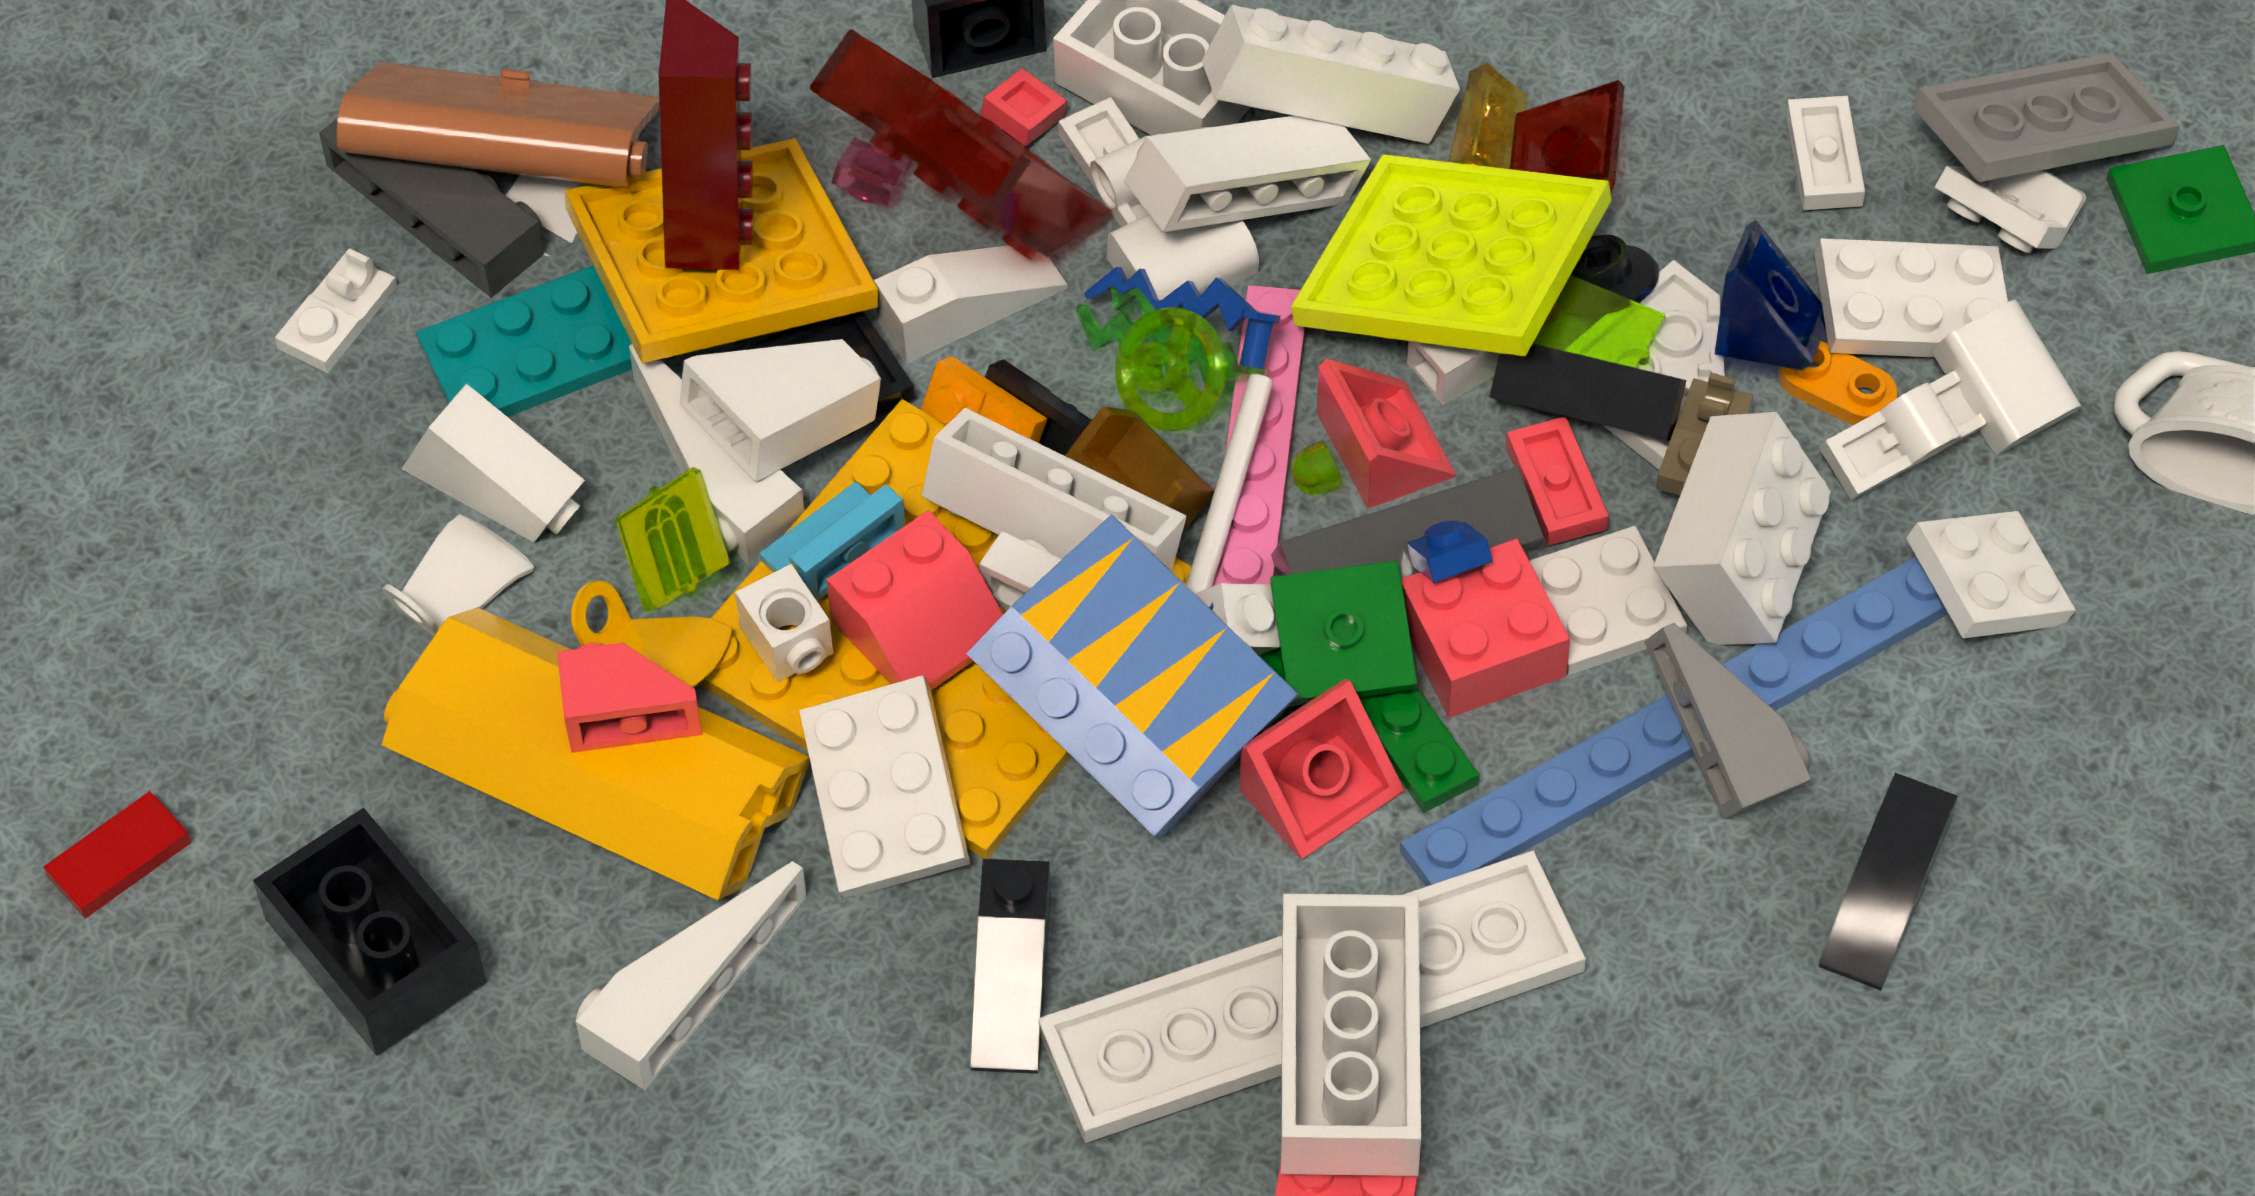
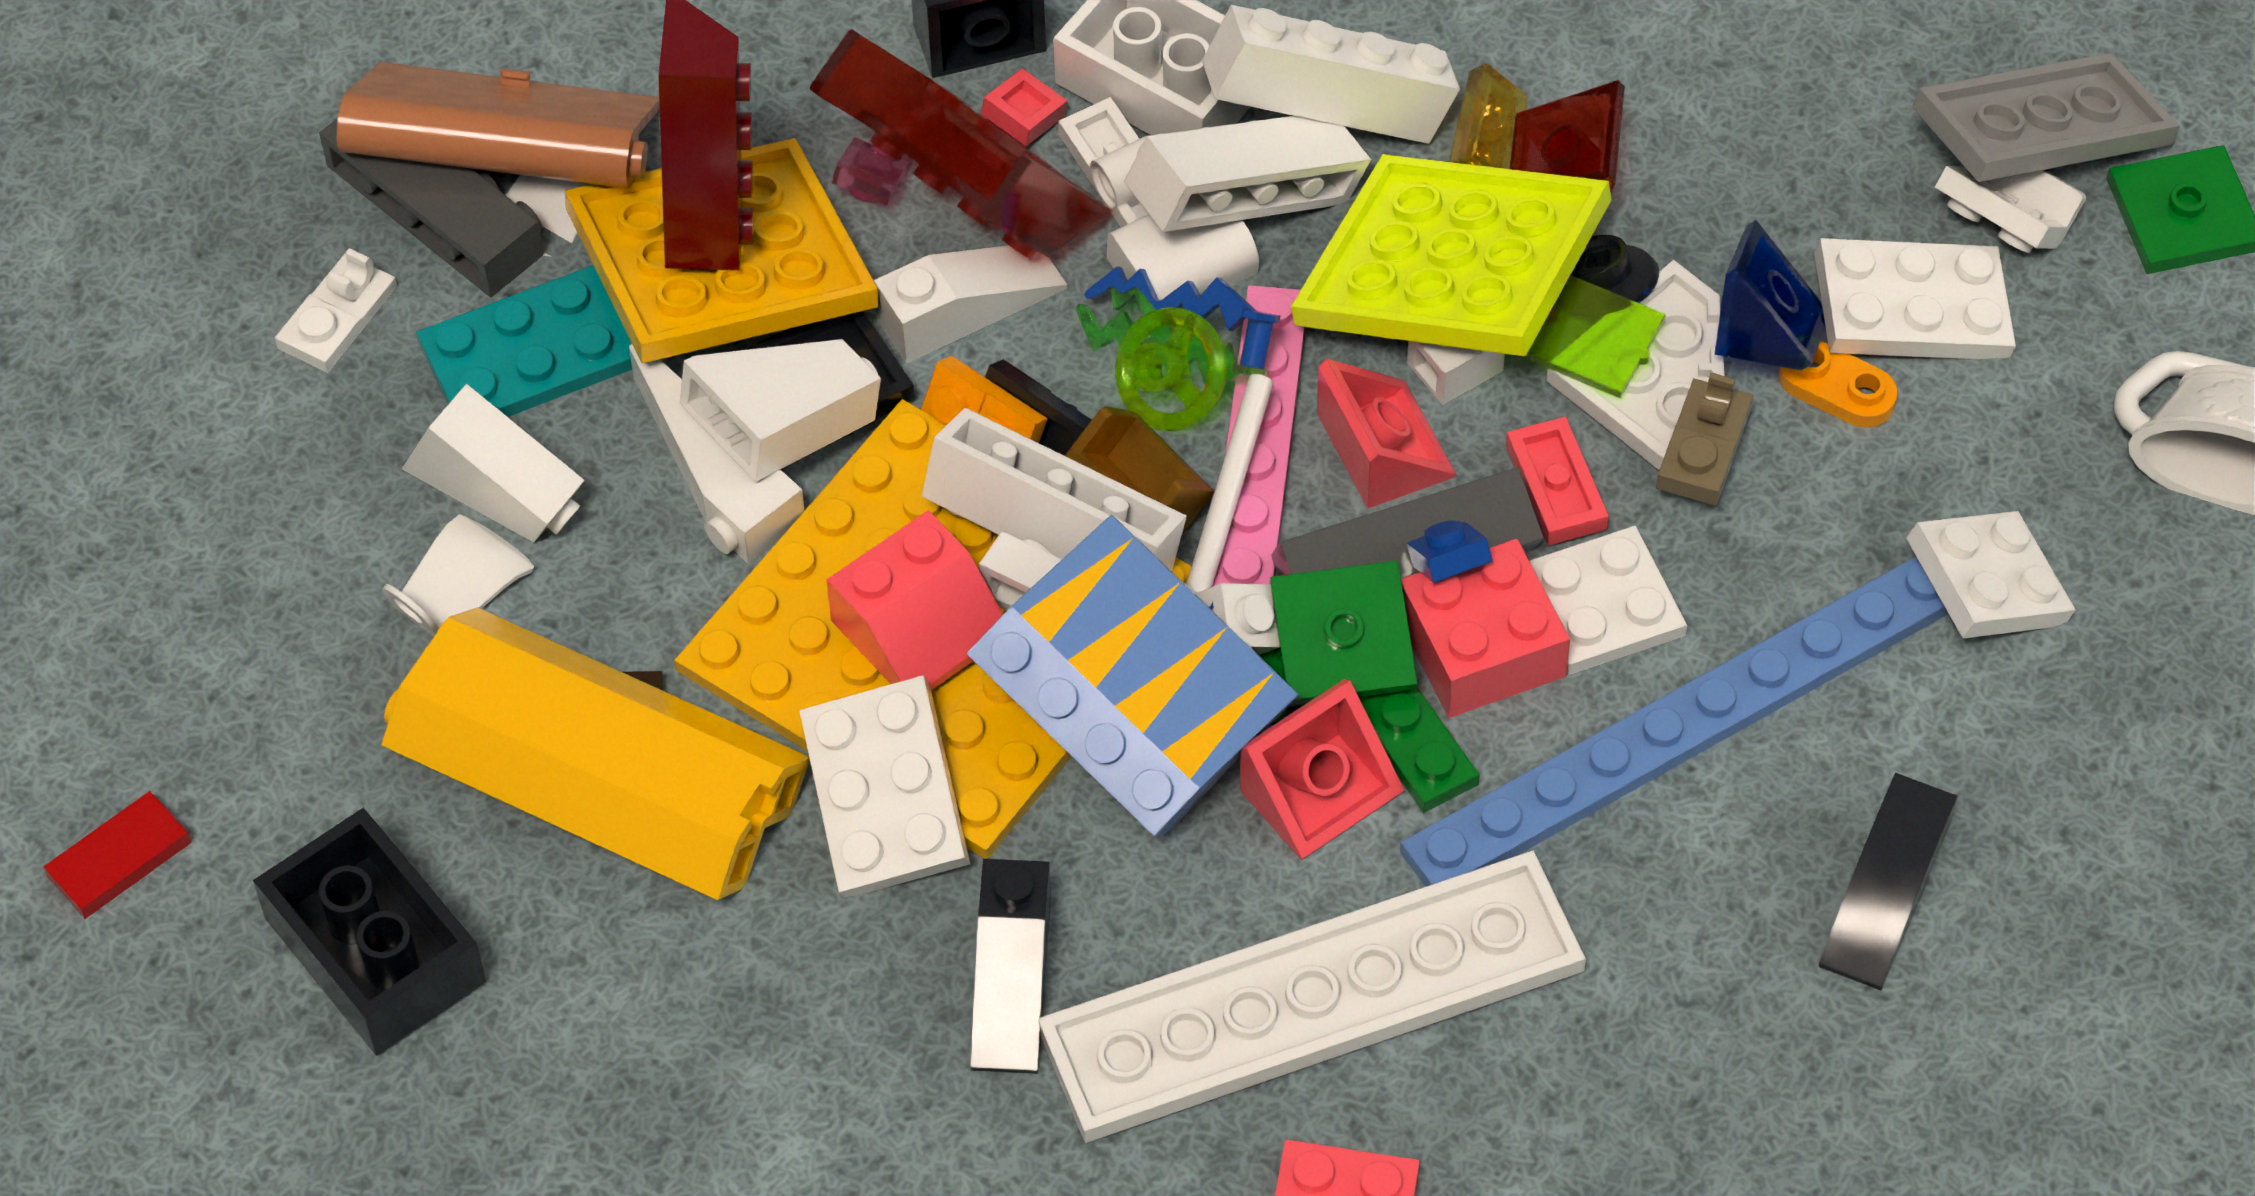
(622, 699): coral slope -> none
(668, 992): white slope -> none
(672, 540): clear neon green piece -> none
(680, 645): yellow piece -> none
(779, 602): white brick -> none
(836, 535): medium azure panel -> none
(1315, 470): clear neon green hinge -> none
(1350, 1035): white brick -> none
(1590, 390): black tile -> none
(1732, 732): light grey slope -> none
(1742, 529): white brick -> none
(1825, 153): white plate -> none
(1993, 383): white plate -> none

